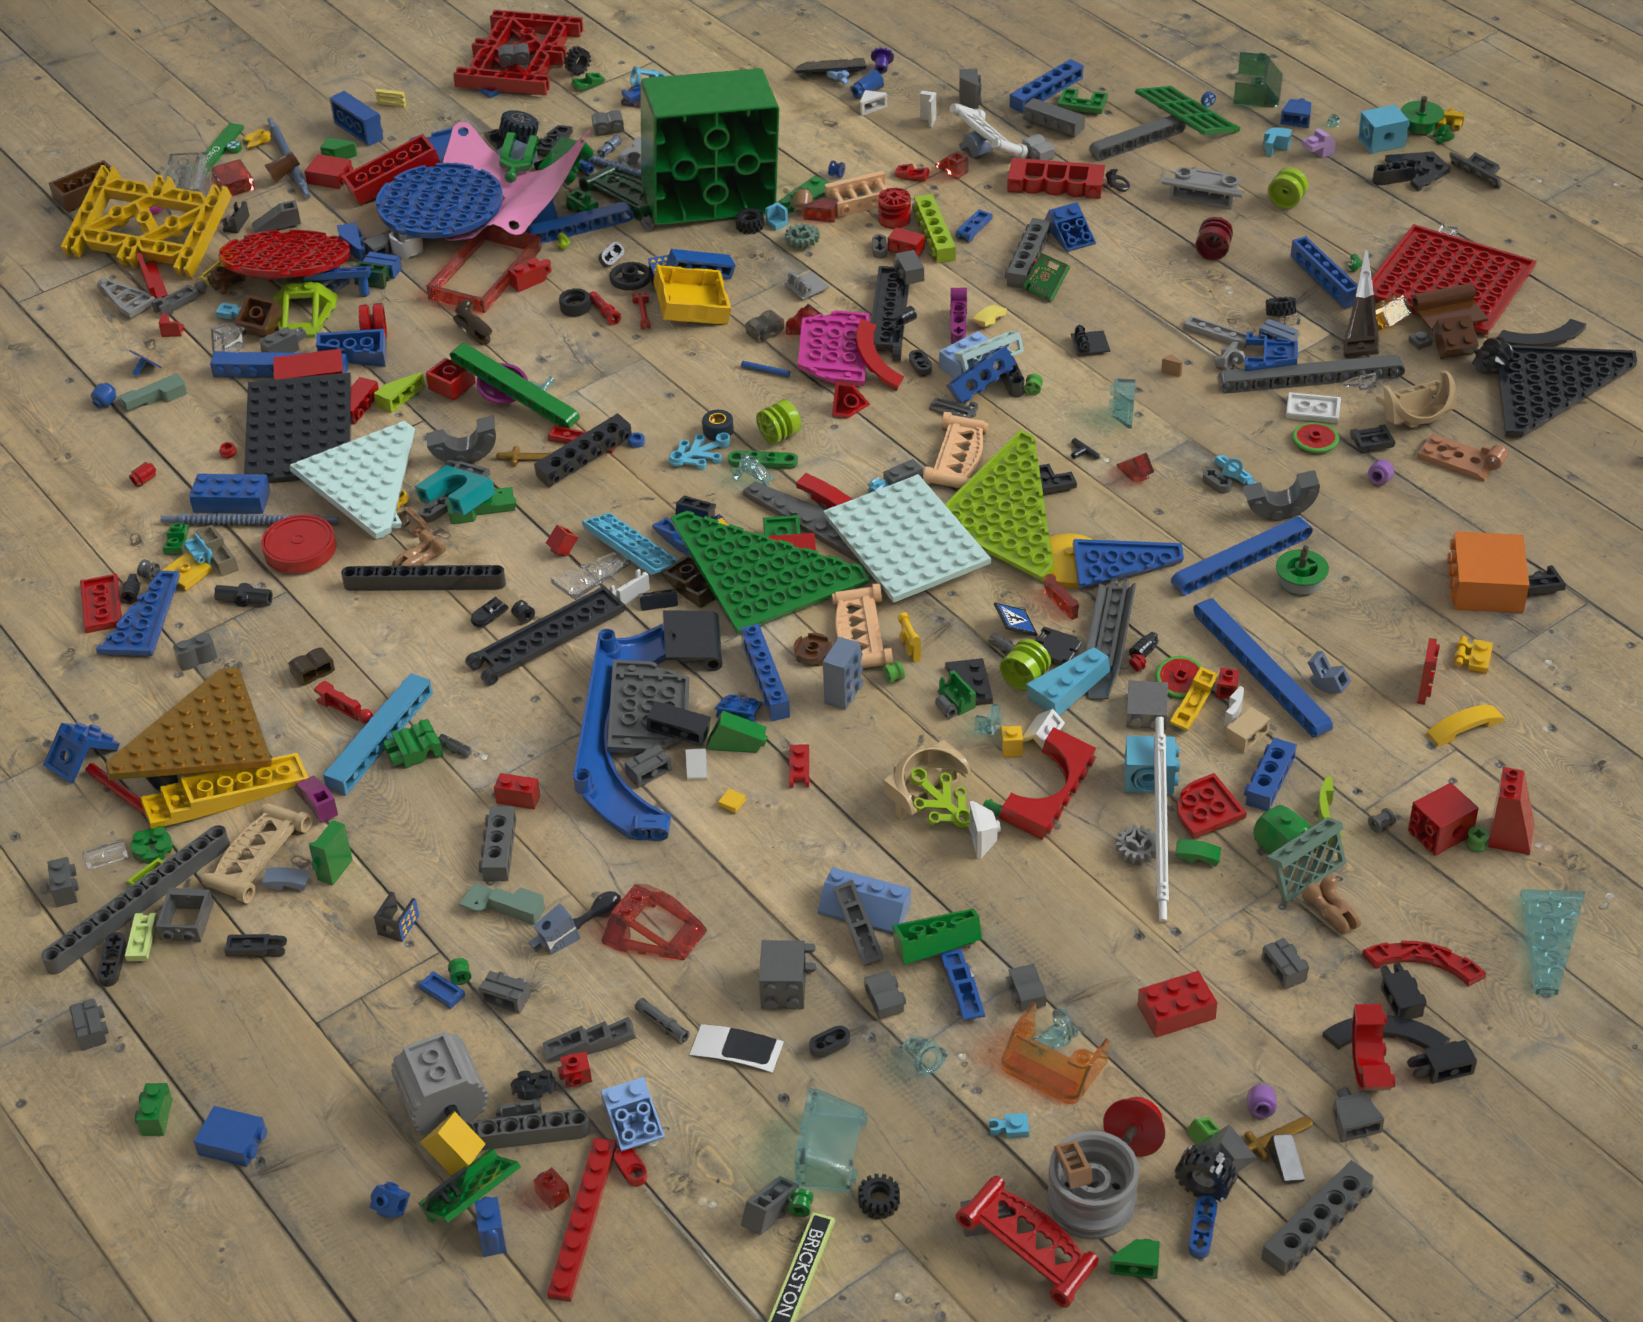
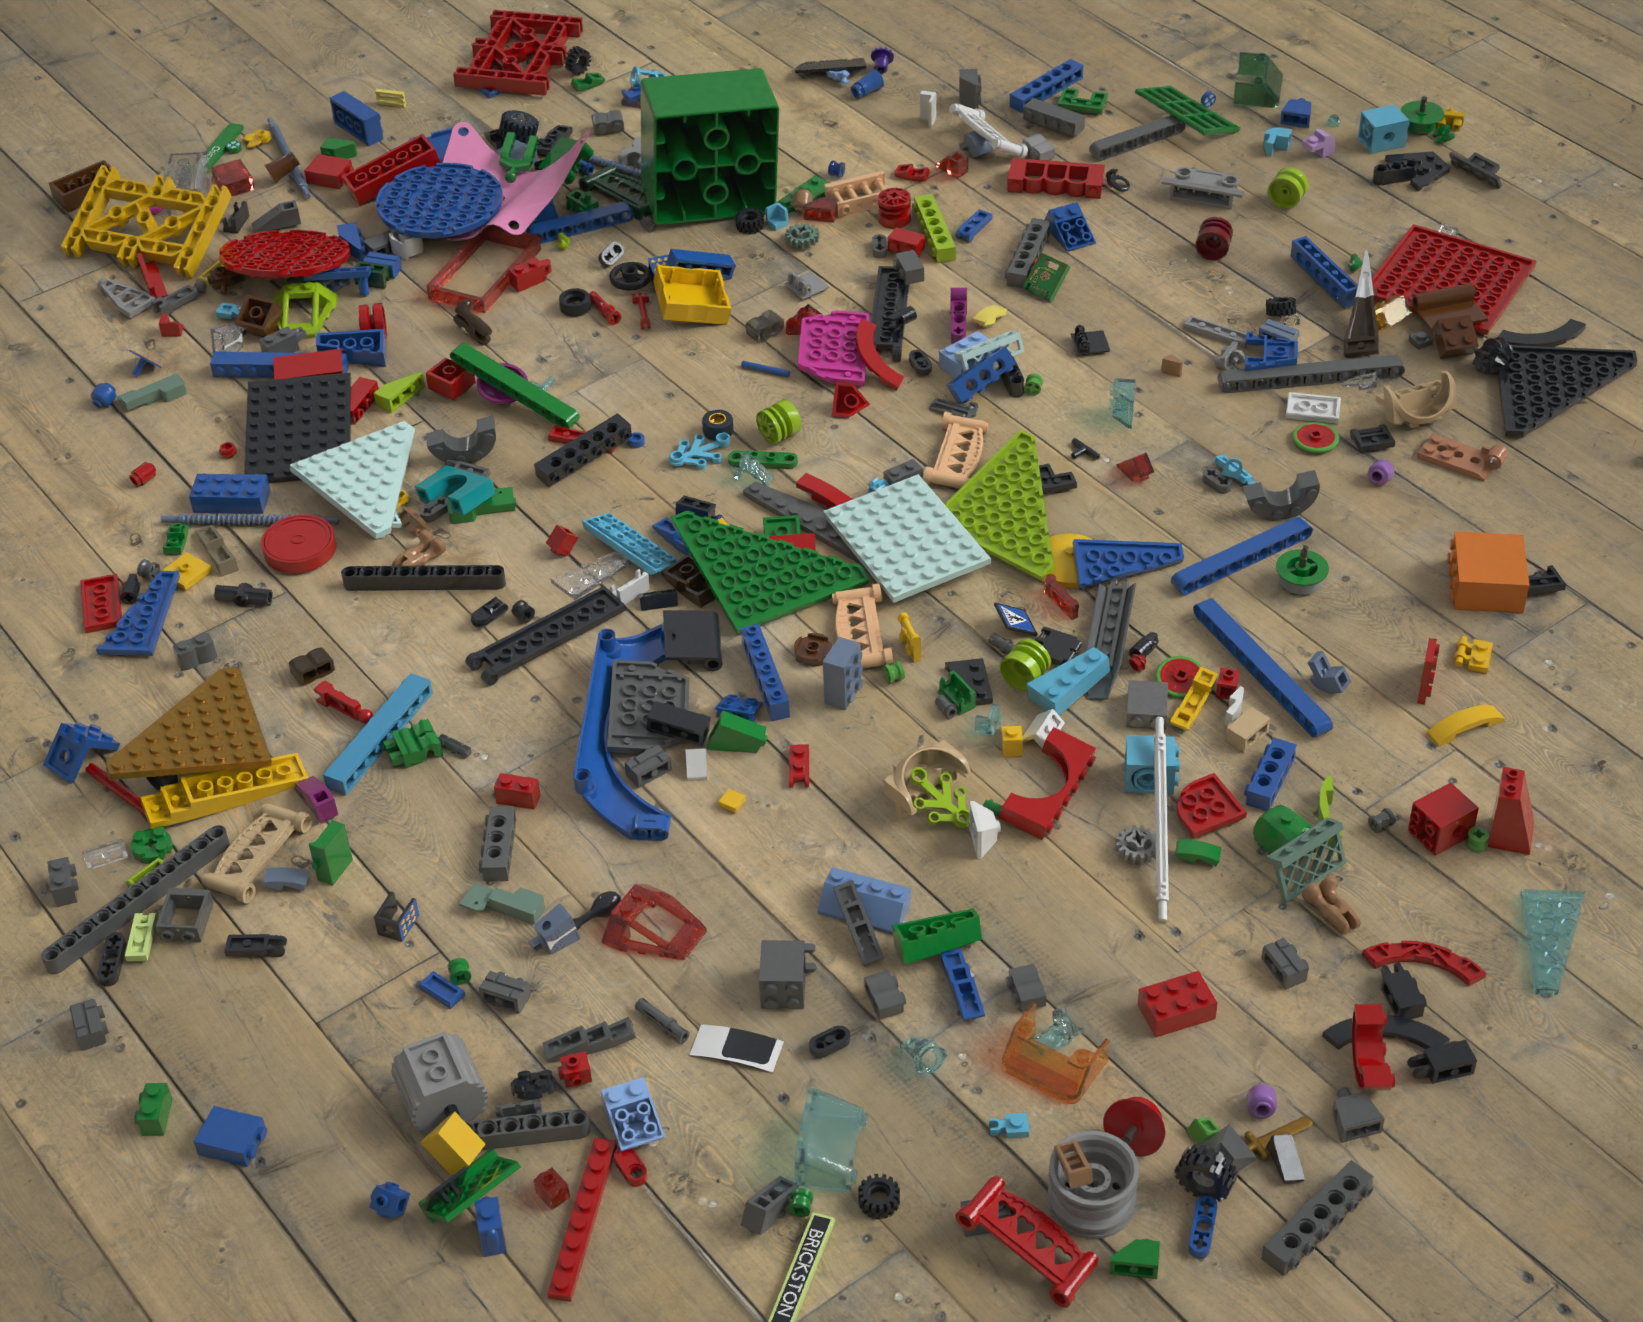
(198, 550): medium azure hinge -> none
(514, 54): dark grey brick -> none
(515, 455): pearl gold sword -> none
(609, 146): sand blue pin -> none
(872, 101): white slope -> none

